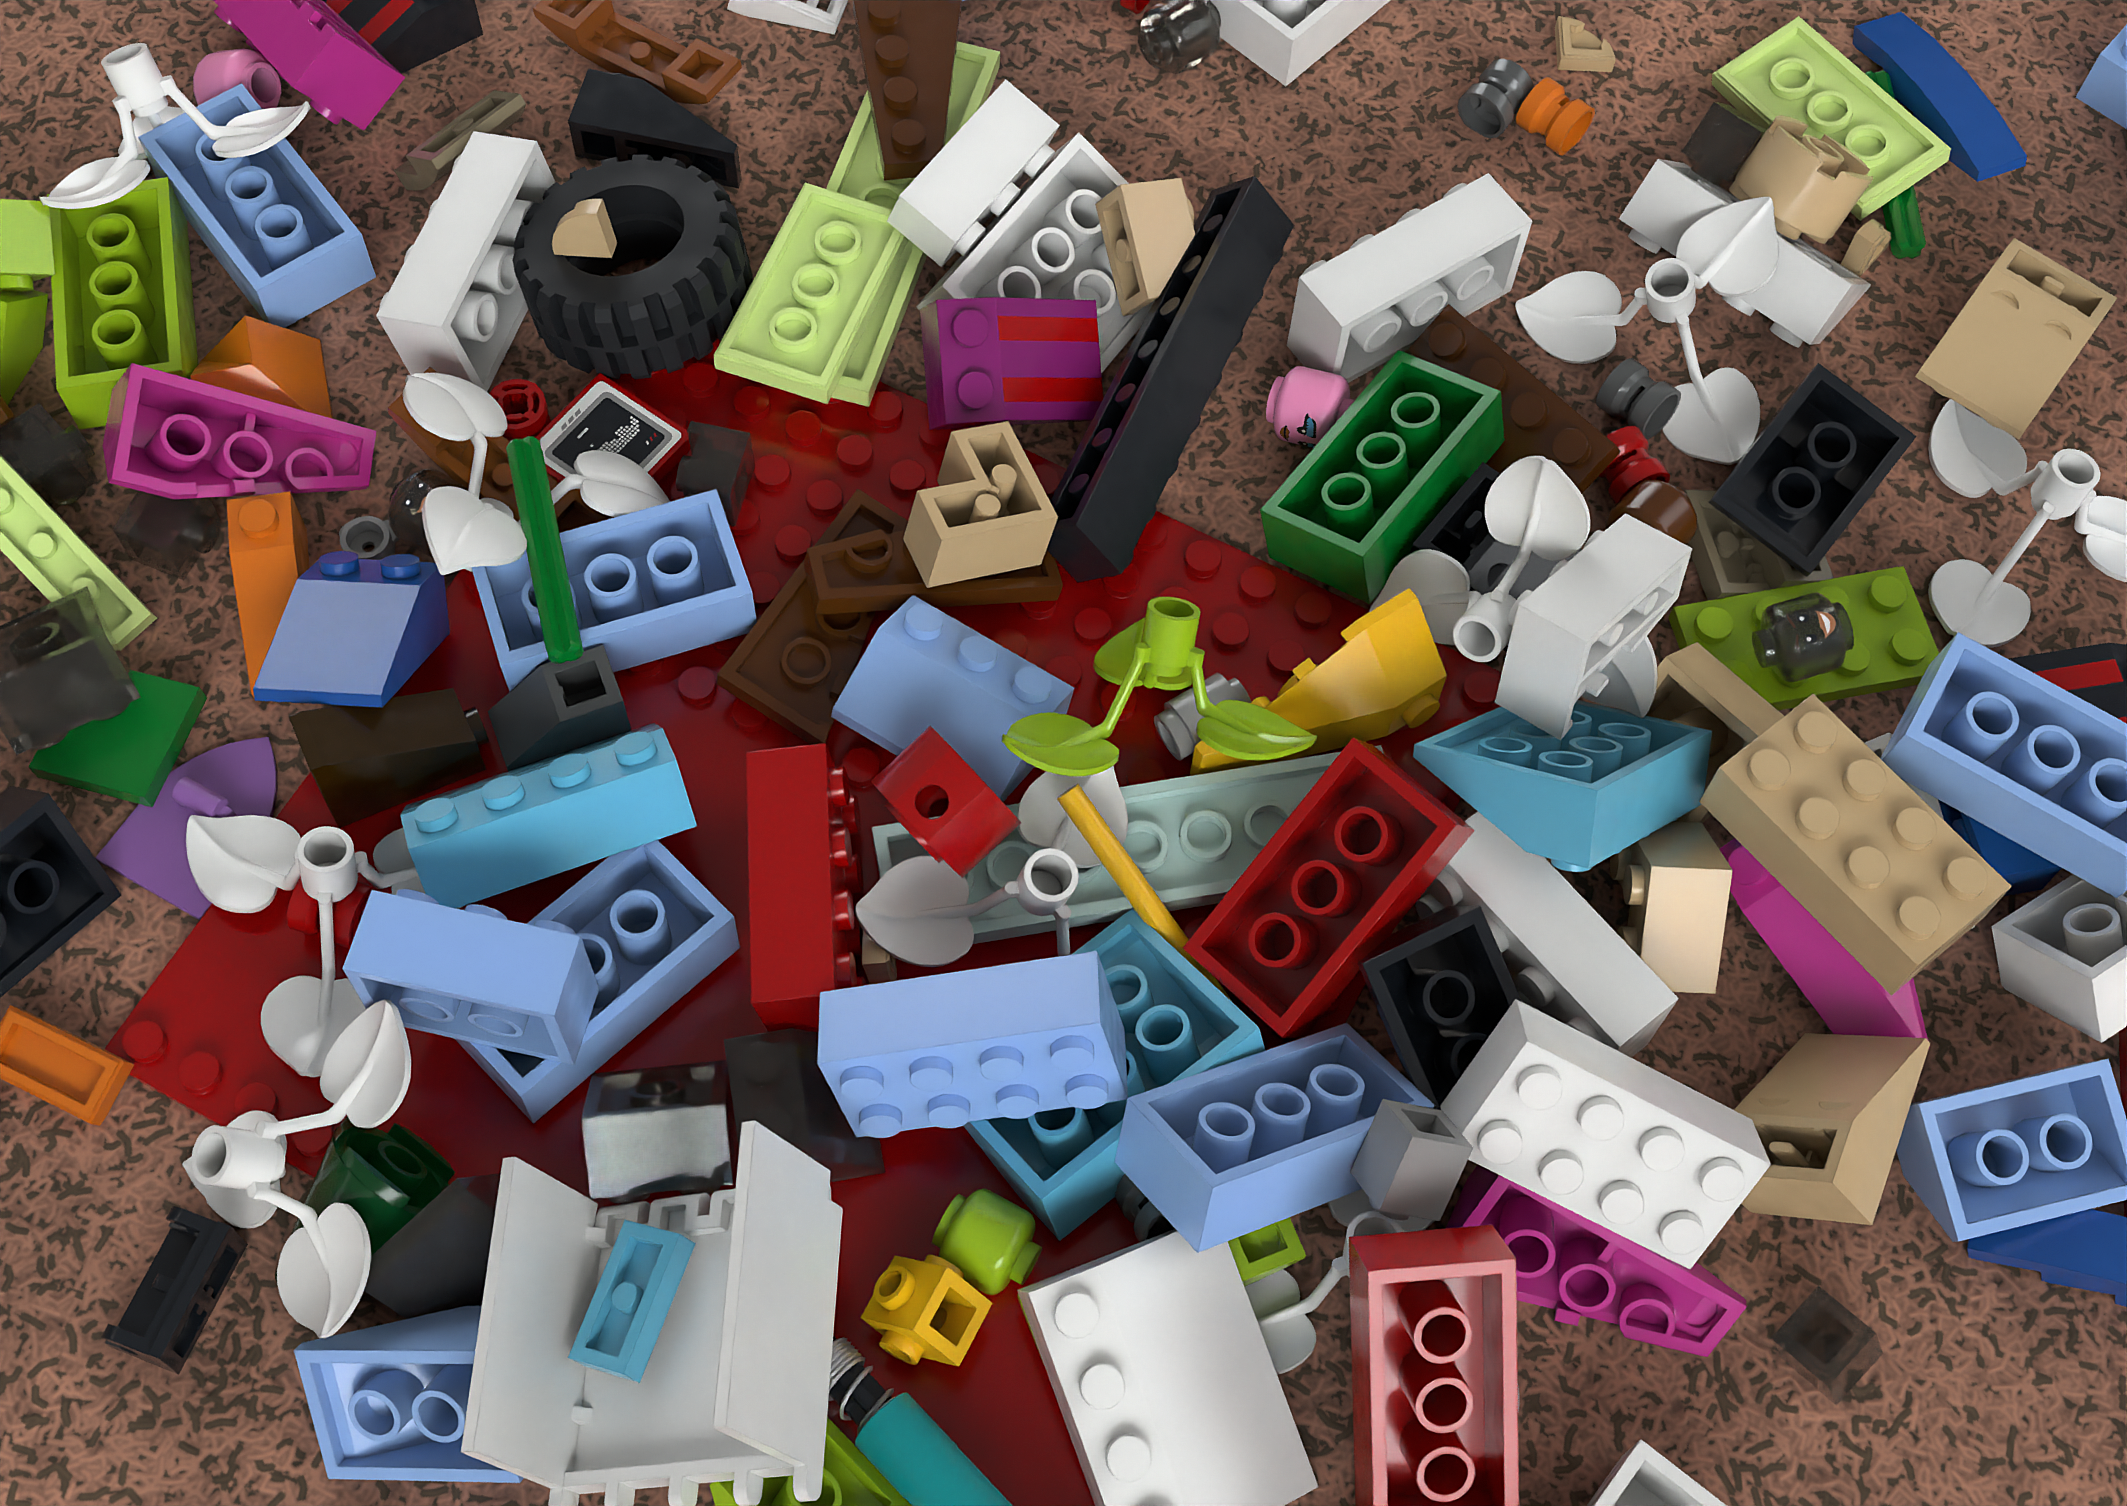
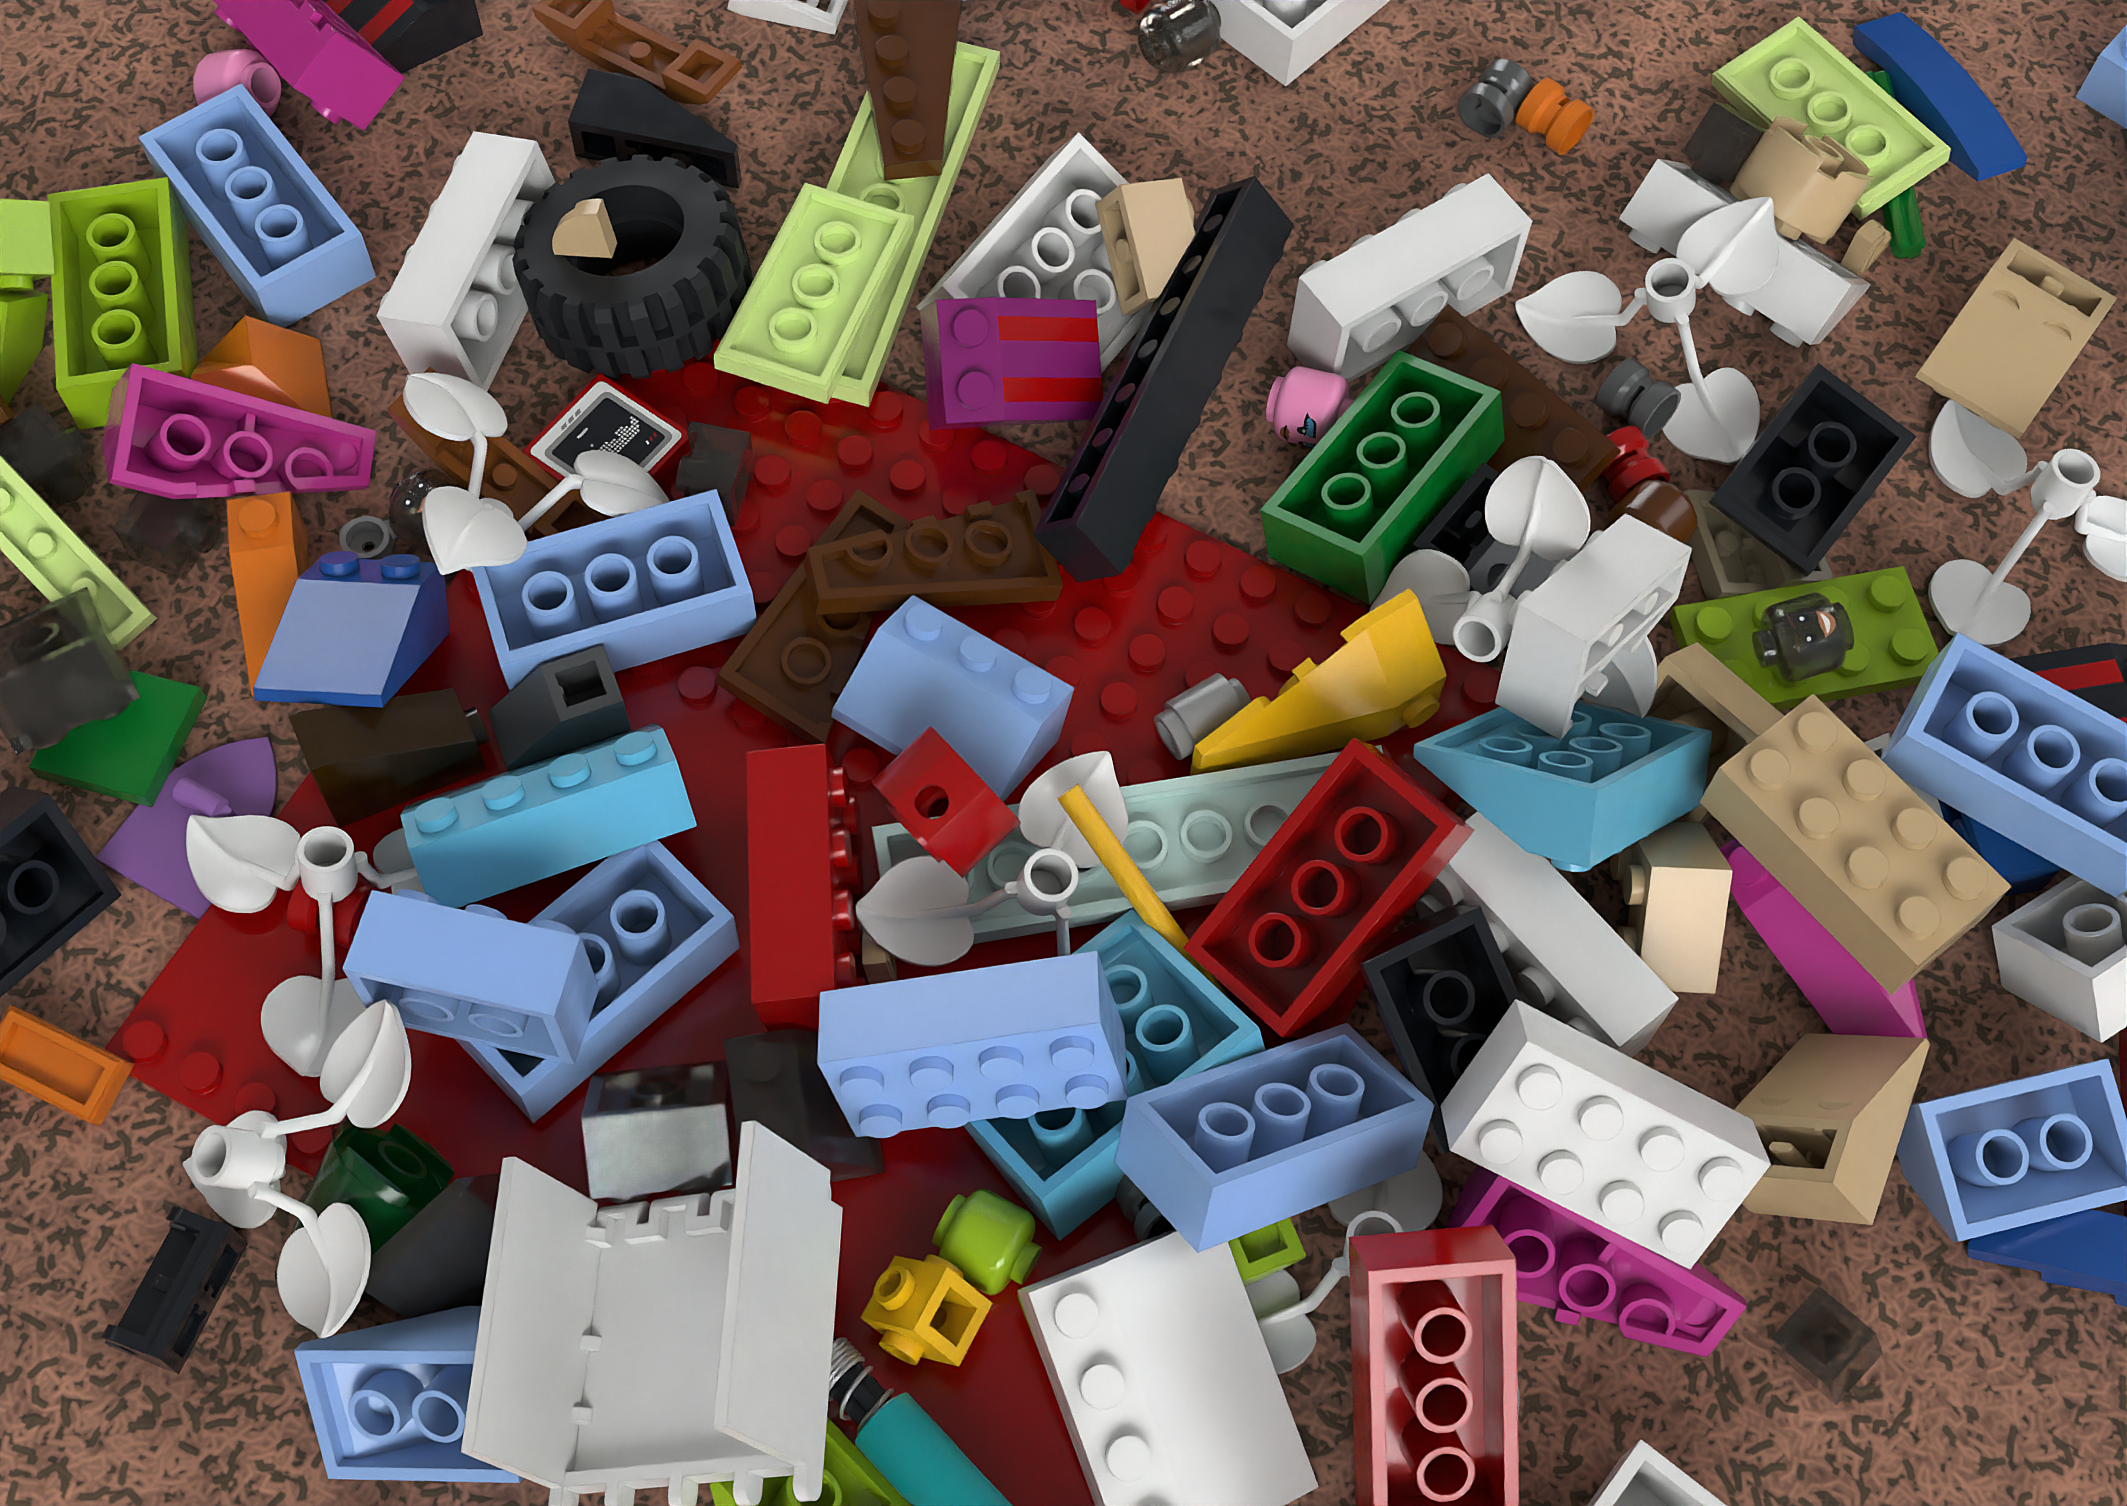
(144, 92): white plant -> none
(438, 153): dark tan slope -> none
(523, 407): red wheel -> none
(544, 550): green axle -> none
(632, 1300): medium azure plate -> none
(975, 175): white wedge -> none
(985, 512): tan brick -> none
(1163, 656): lime plant -> none
(1410, 1161): light grey brick -> none
(1581, 49): tan tile -> none

